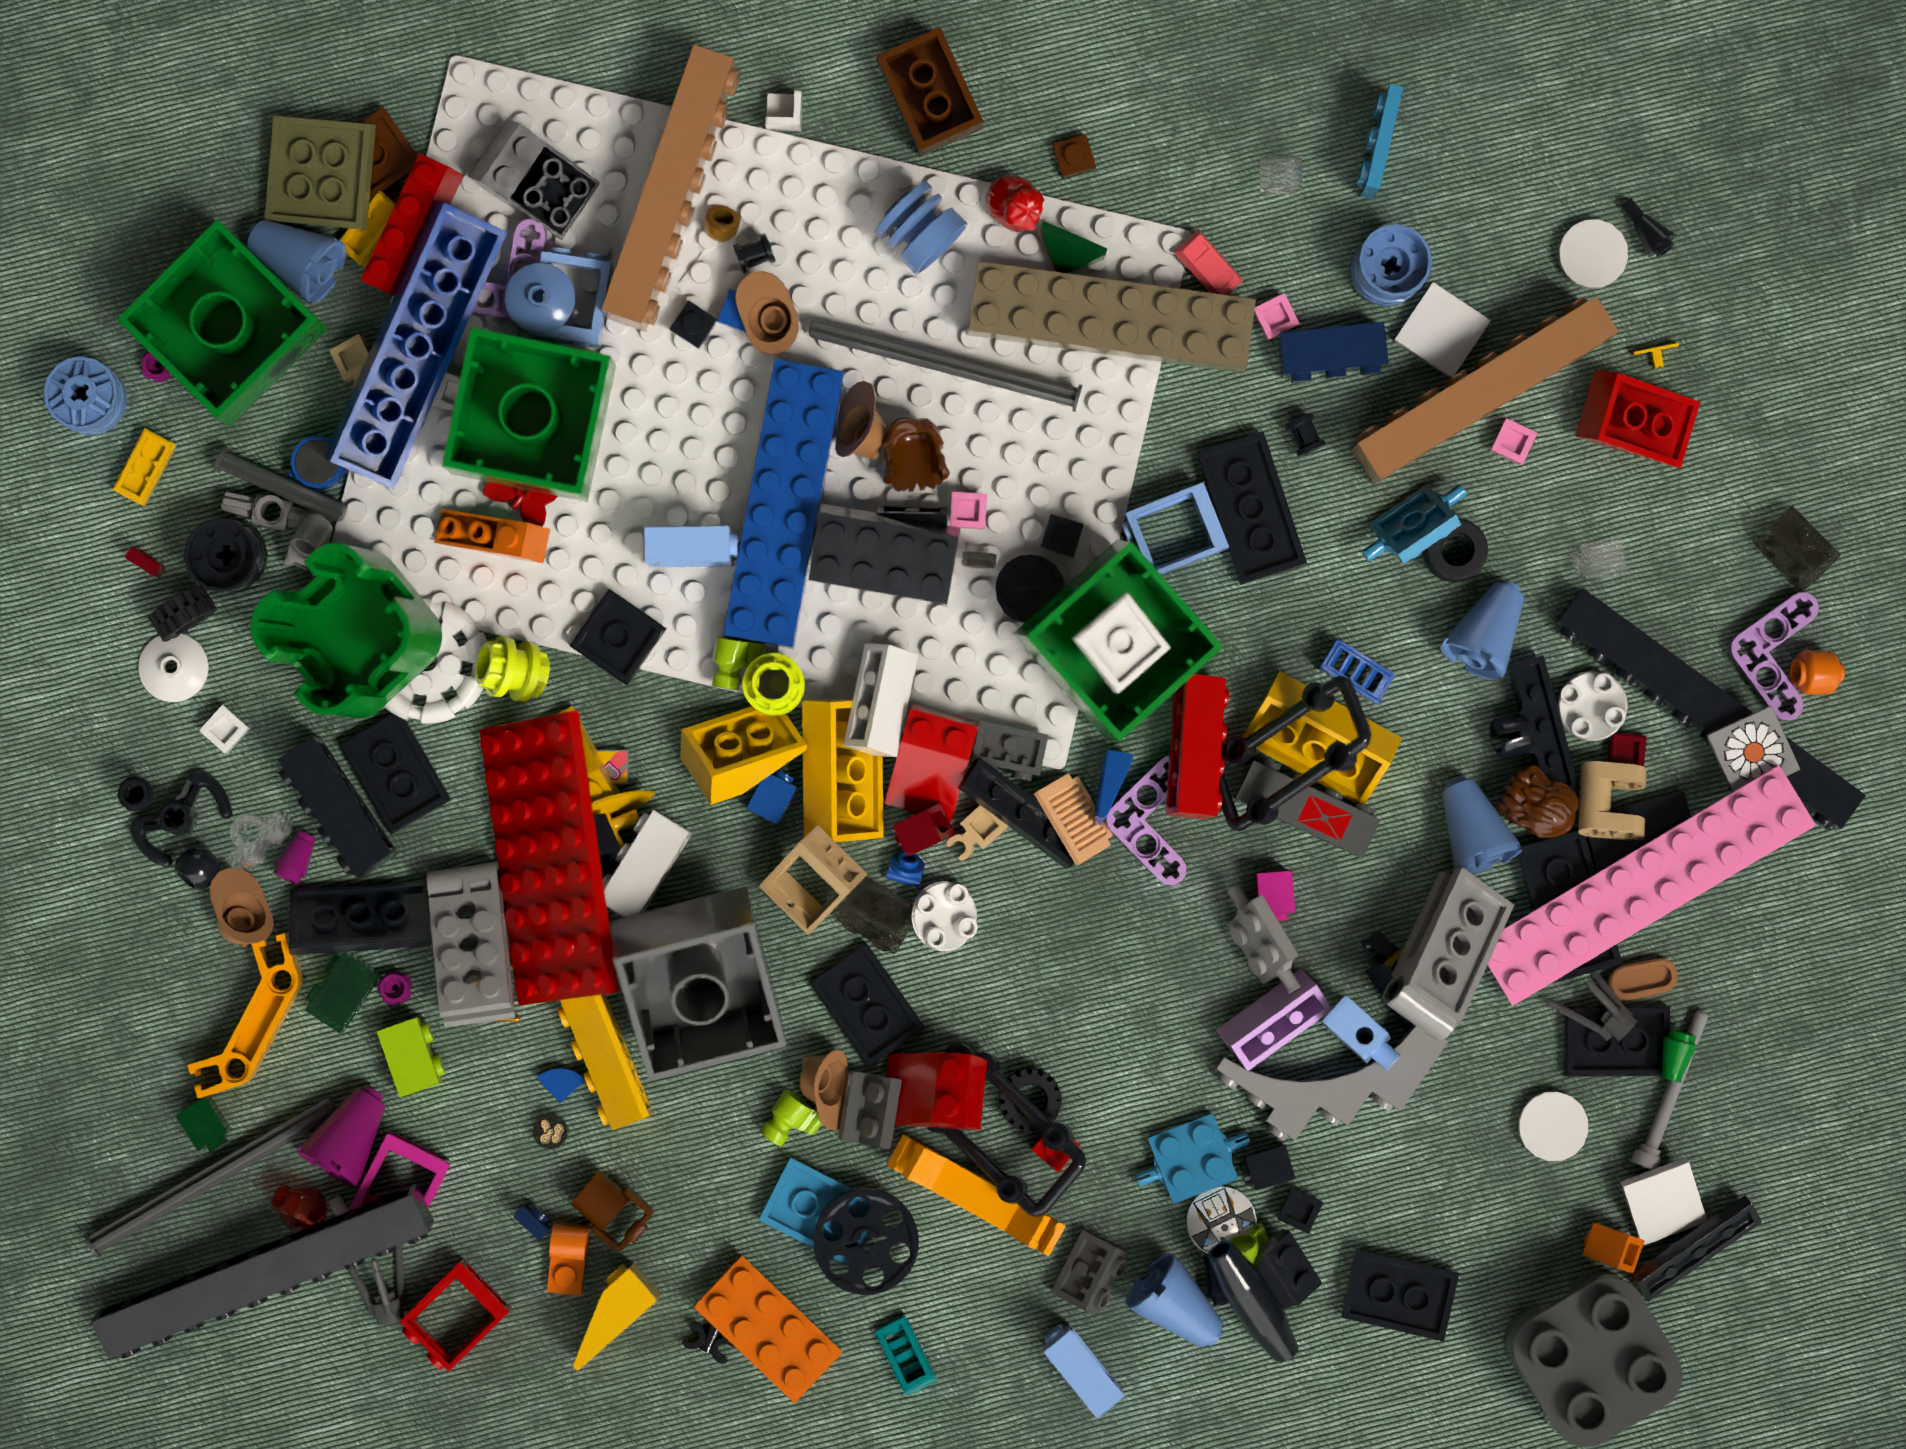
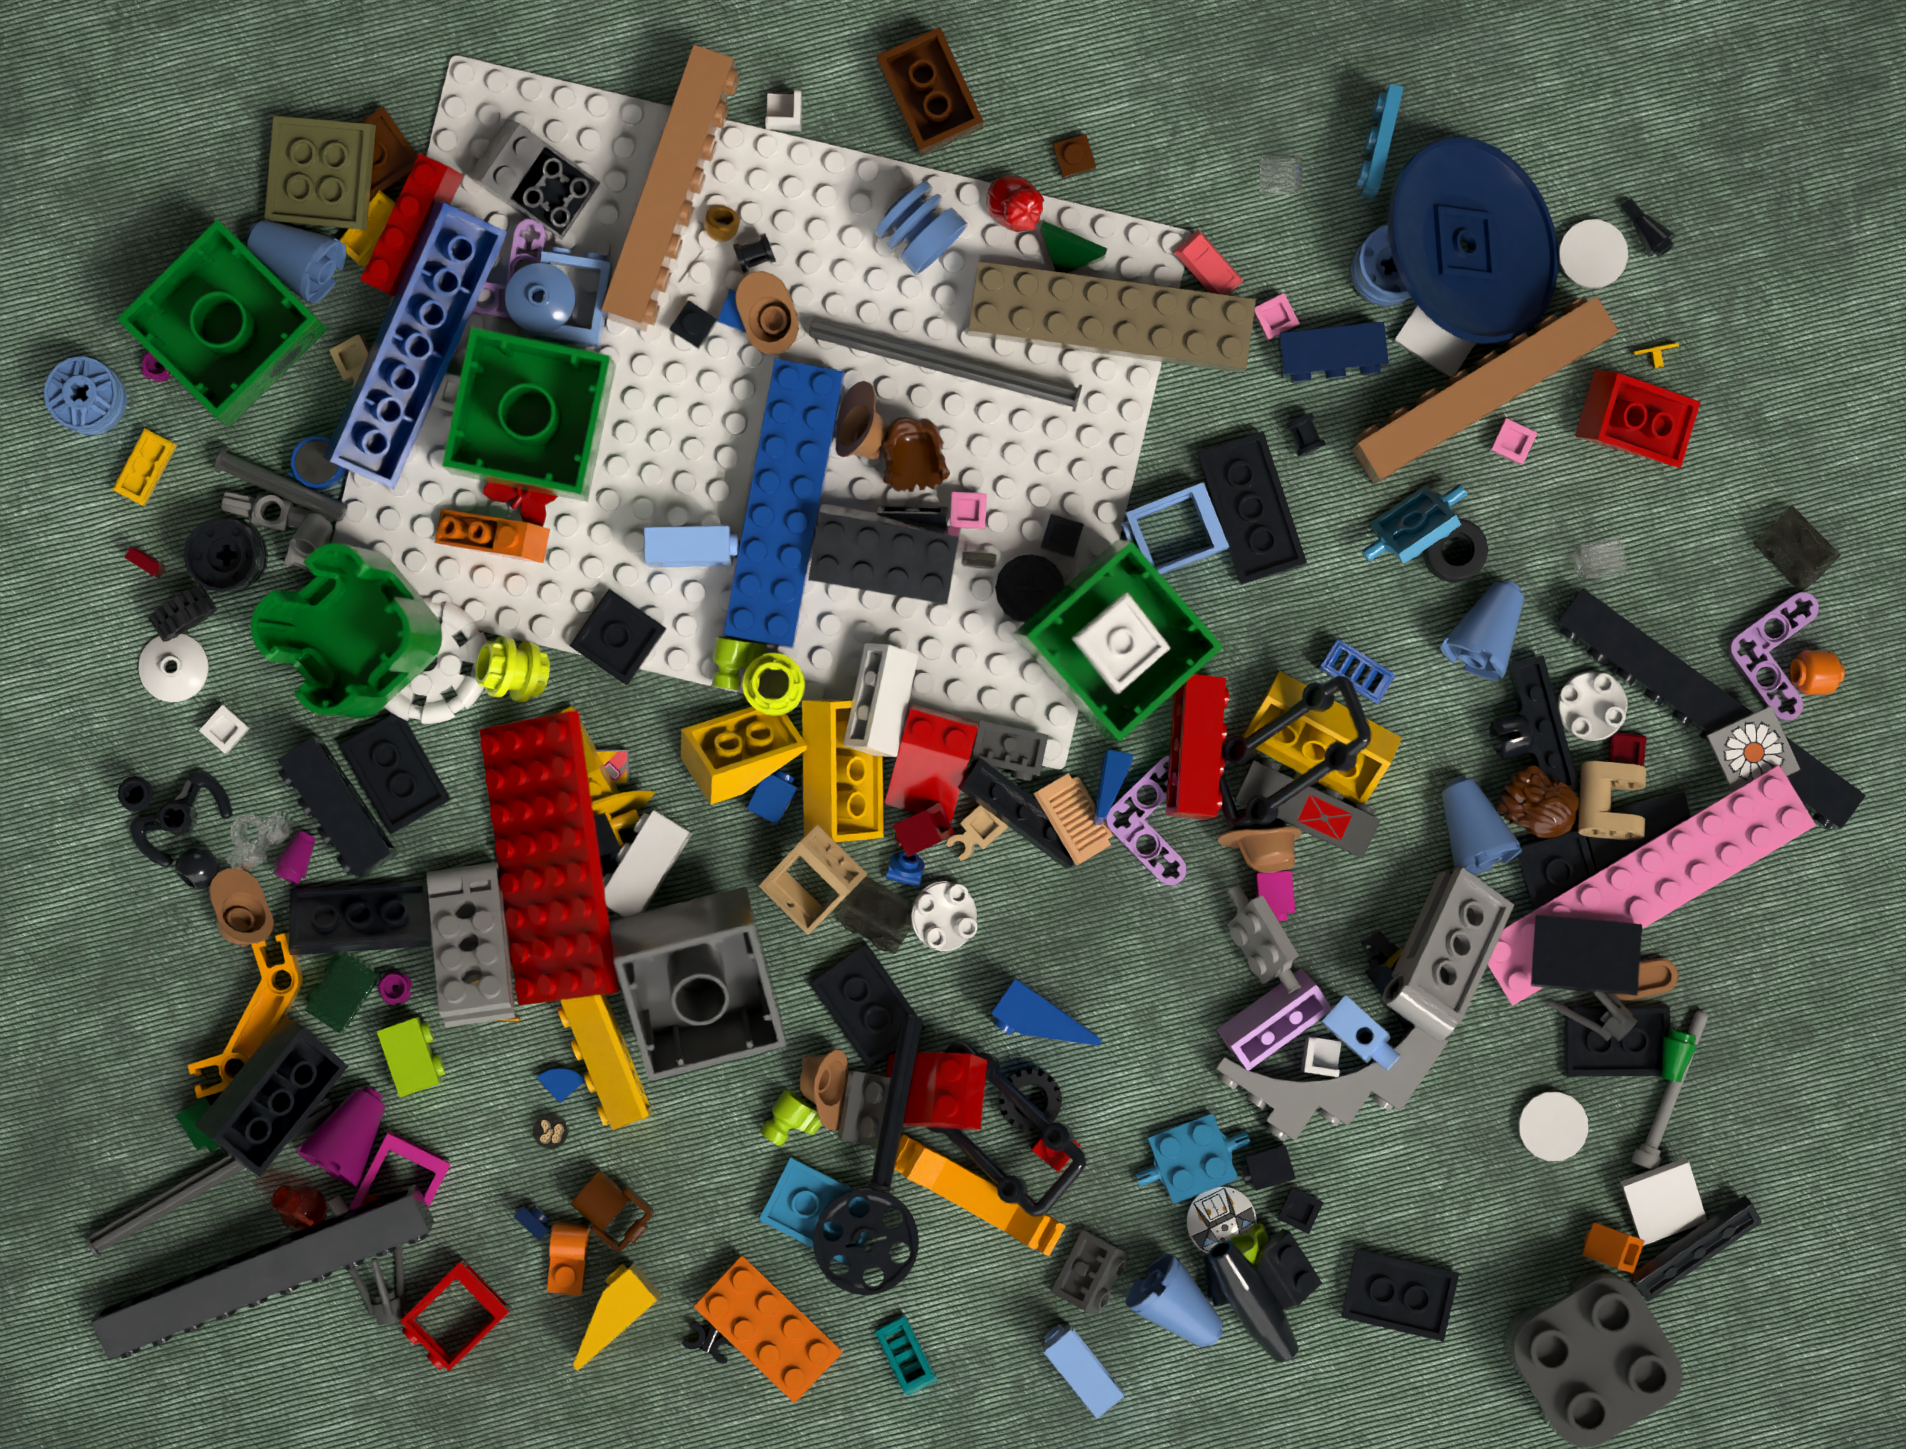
(272, 1096): none -> black brick
(896, 1103): none -> black axle
(1034, 1016): none -> blue slope
(1264, 849): none -> medium nougat piece
(1321, 1056): none -> white panel
(1511, 241): none -> dark blue dish
(1586, 955): none -> black tile

